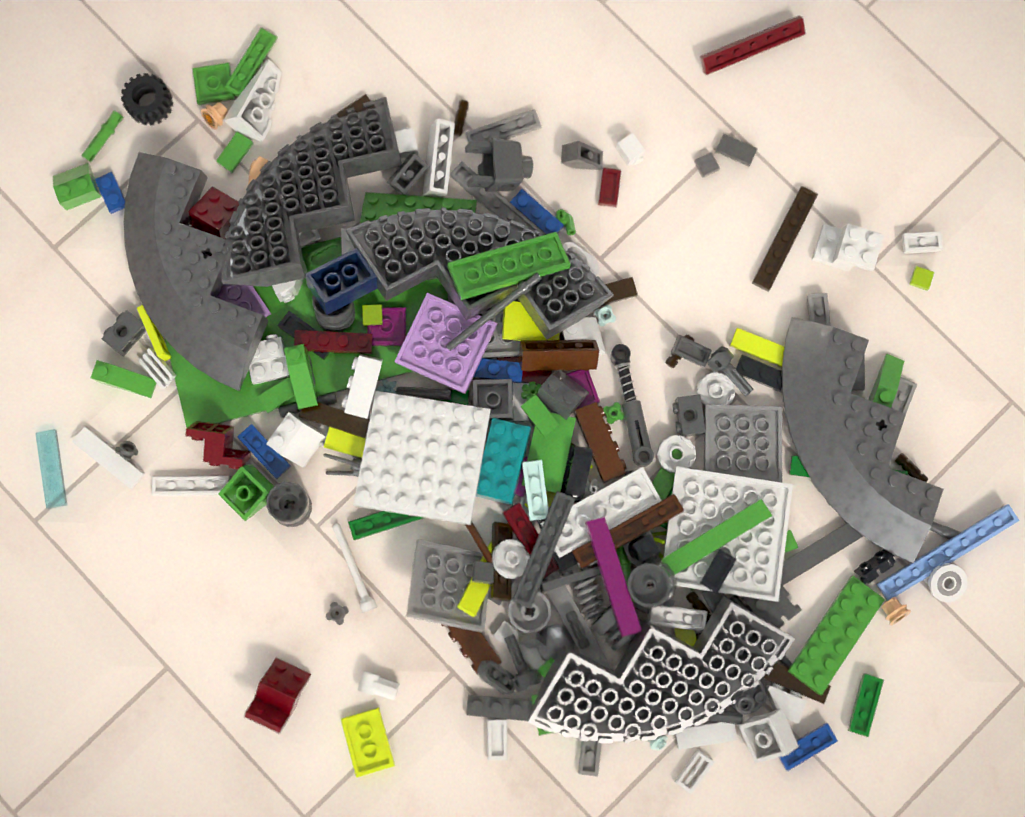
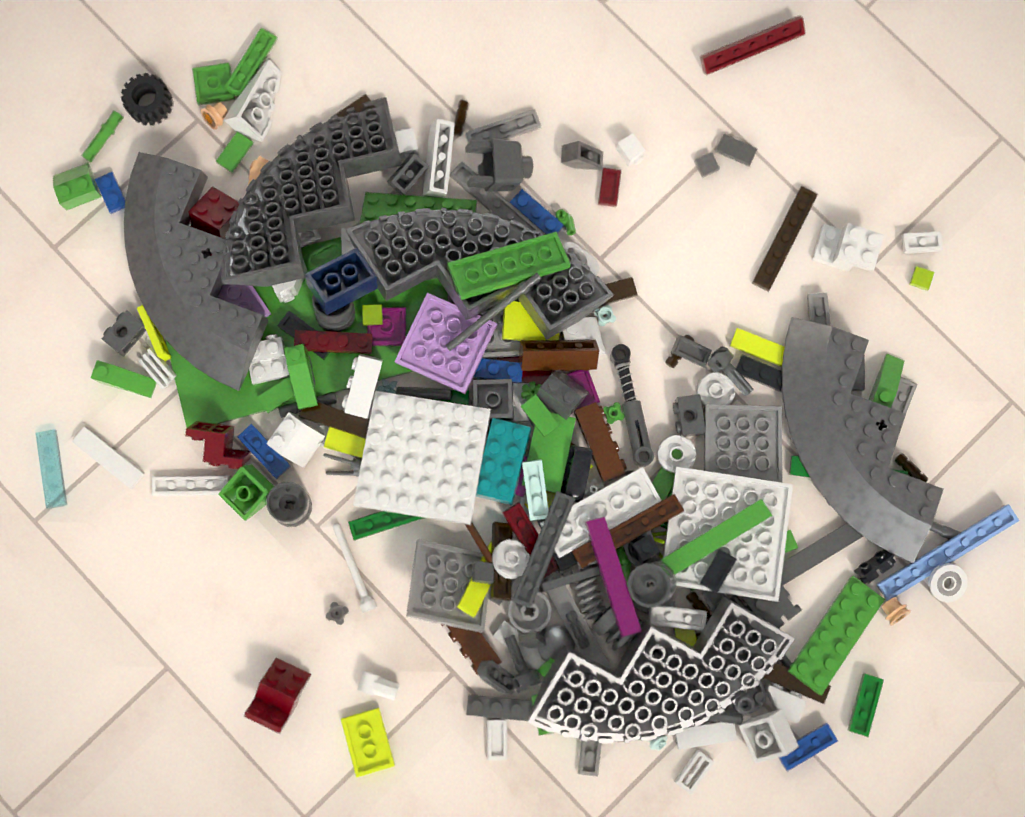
(126, 450): dark grey plate -> none

